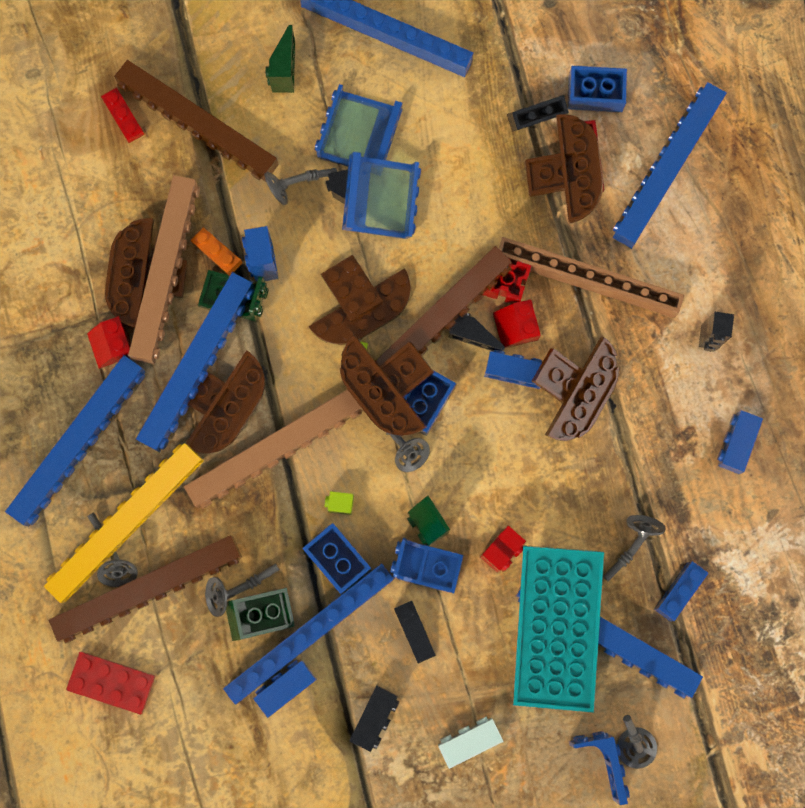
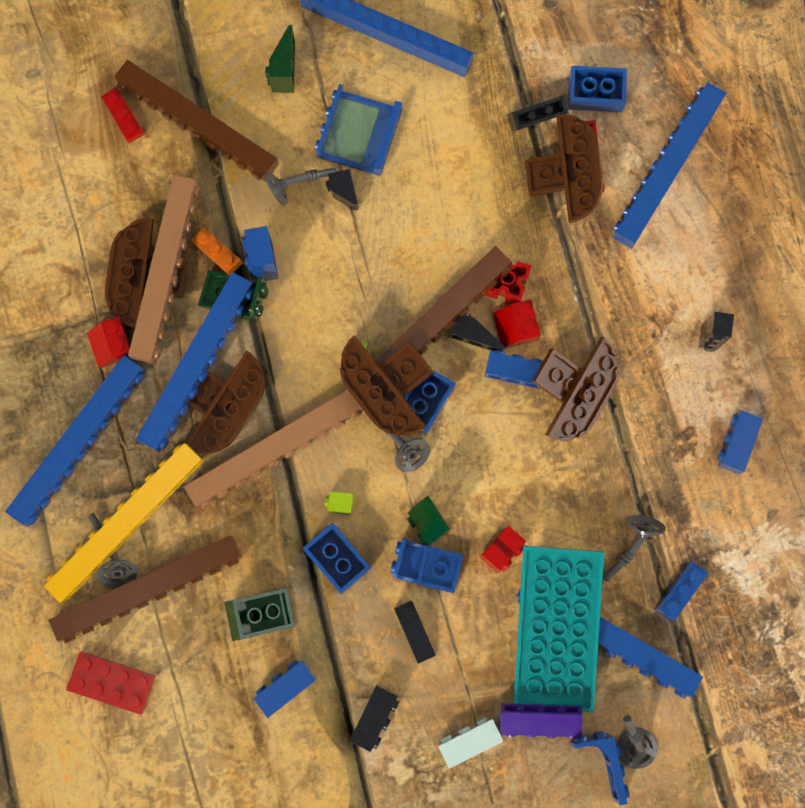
(222, 595): dark grey dish -> none
(308, 634): blue brick -> none
(362, 305): reddish brown plate -> none
(381, 197): clear light blue panel -> none
(541, 720): none -> dark purple brick
(593, 278): medium nougat brick -> none

